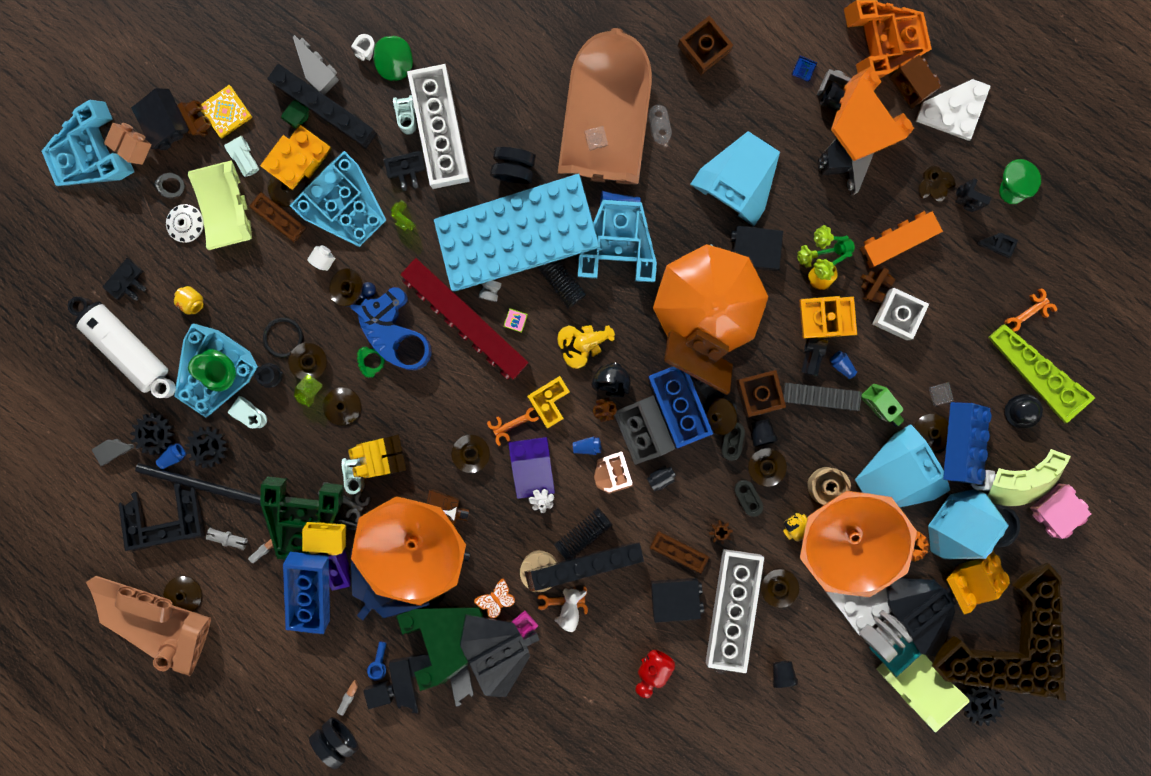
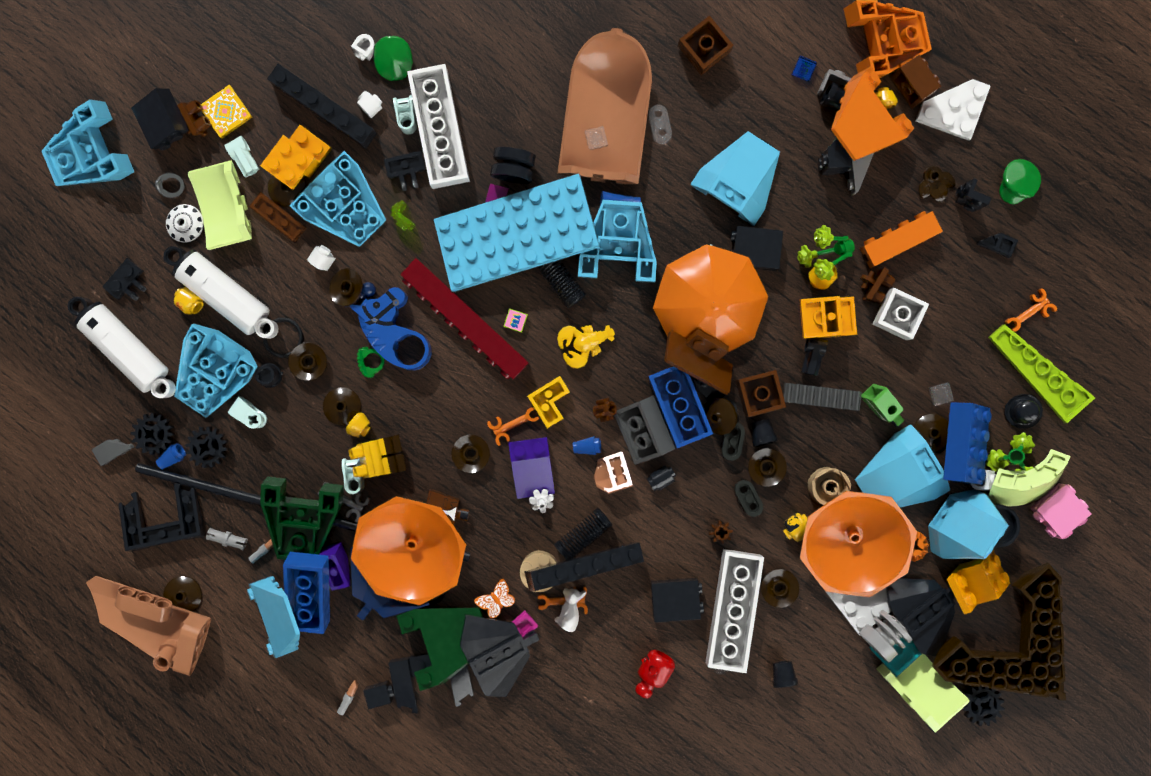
(127, 143): nougat piece -> none
(213, 370): green piece -> none
(220, 292): none -> white piece
(276, 615): none -> medium azure wedge
(295, 114): dark green slope -> none
(306, 390): clear neon green bracket -> none
(315, 71): light grey slope -> none
(324, 538): yellow brick -> none
(333, 743): black wheel -> none
(358, 426): none -> yellow cone
(369, 104): none -> white plate
(377, 669): blue plate -> none
(492, 286): light grey wheel -> none
(496, 192): none -> magenta tile
(612, 379): black cylinder -> none
(679, 552): reddish brown tile -> none
(842, 363): blue cone -> none
(887, 97): none -> yellow cone
(1021, 446): none -> lime plant

